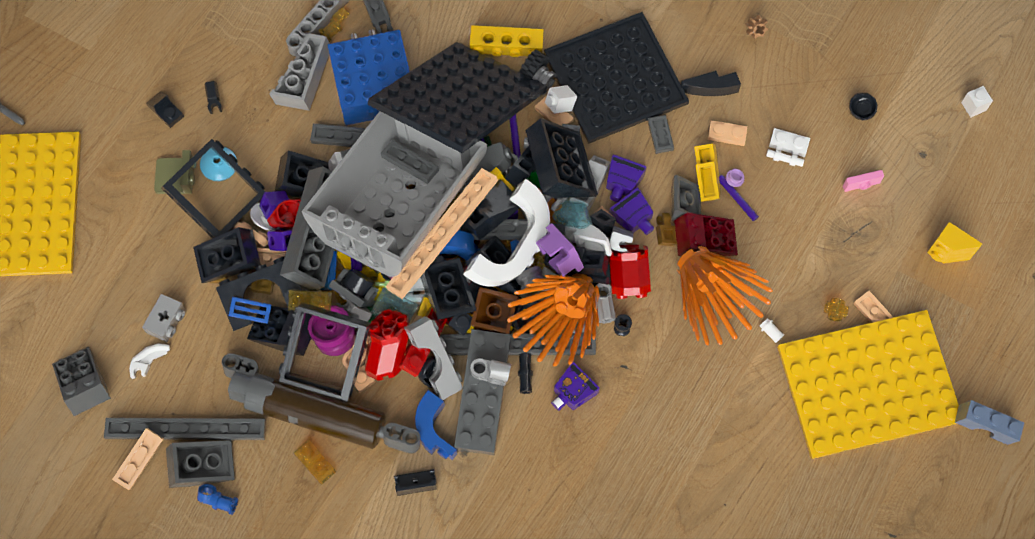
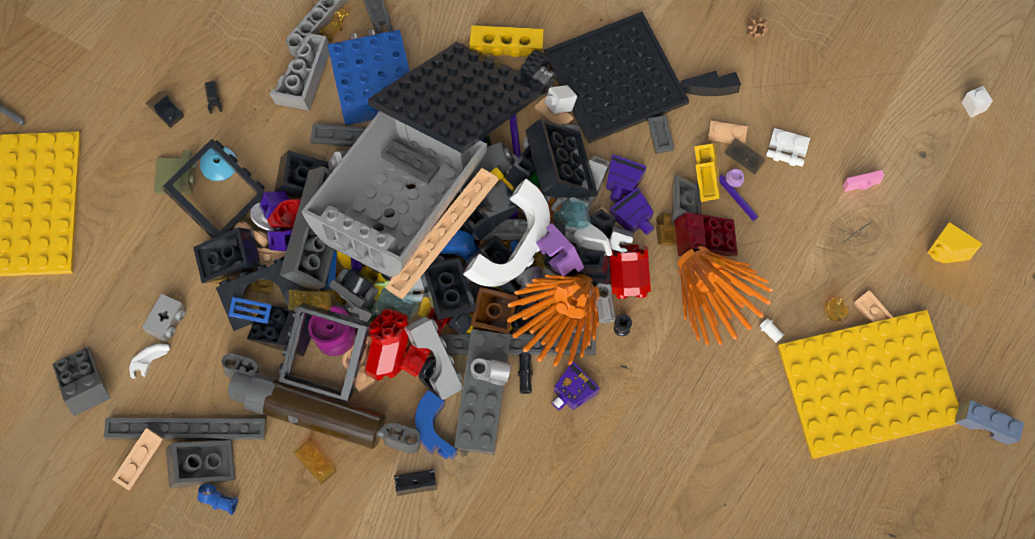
(745, 156): none -> clear smoke plate
(863, 106): black hair -> none

